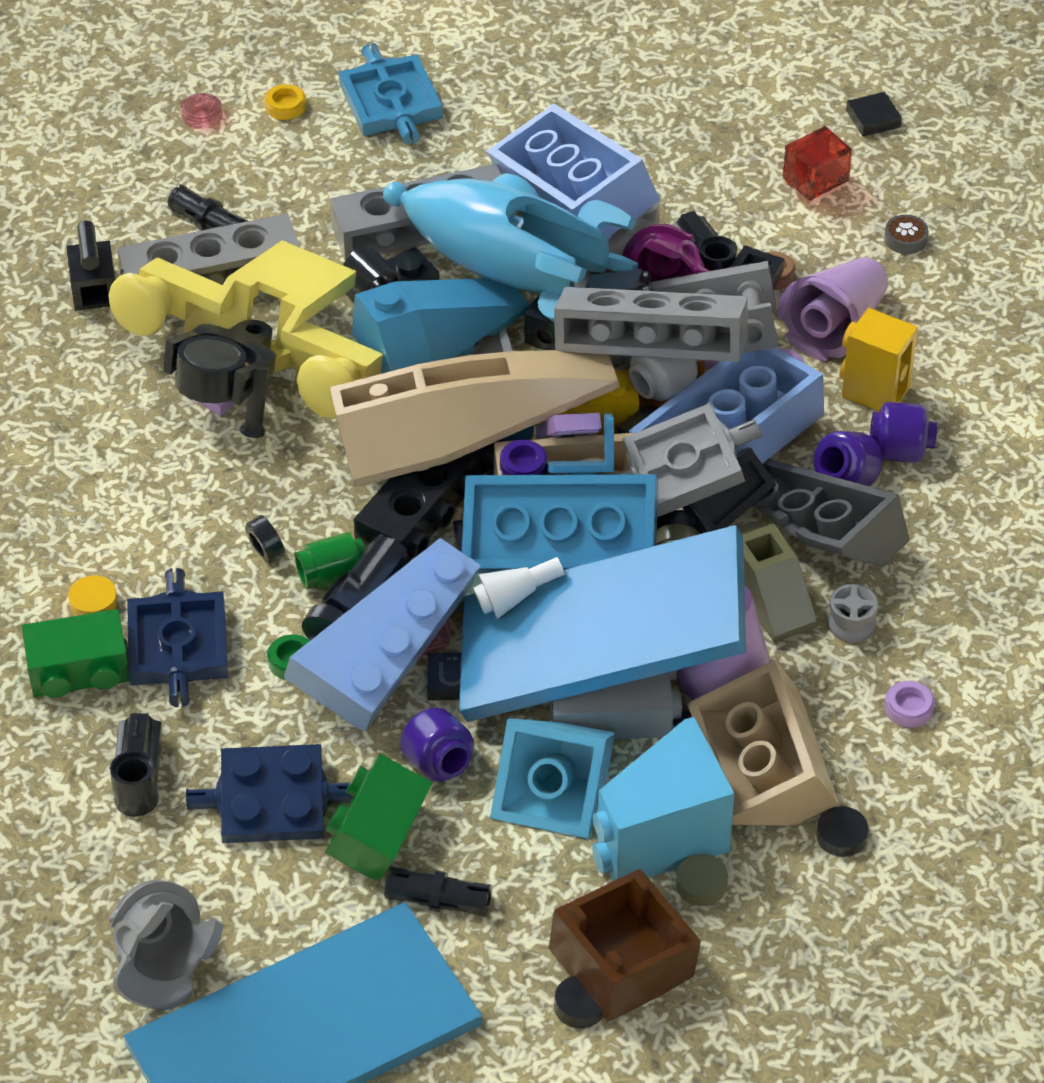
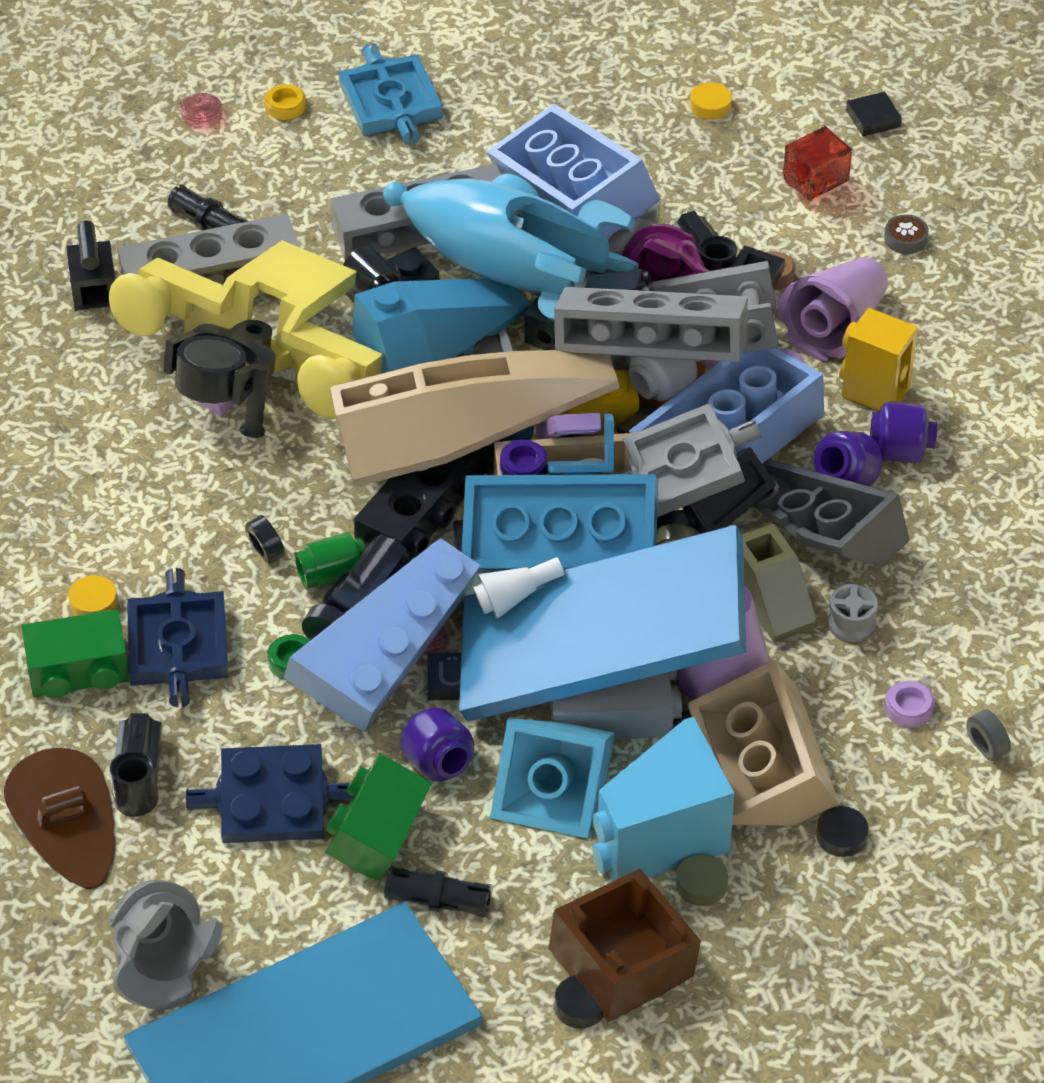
(64, 813): none -> reddish brown shield
(710, 100): none -> yellow tile
(988, 734): none -> dark grey tile

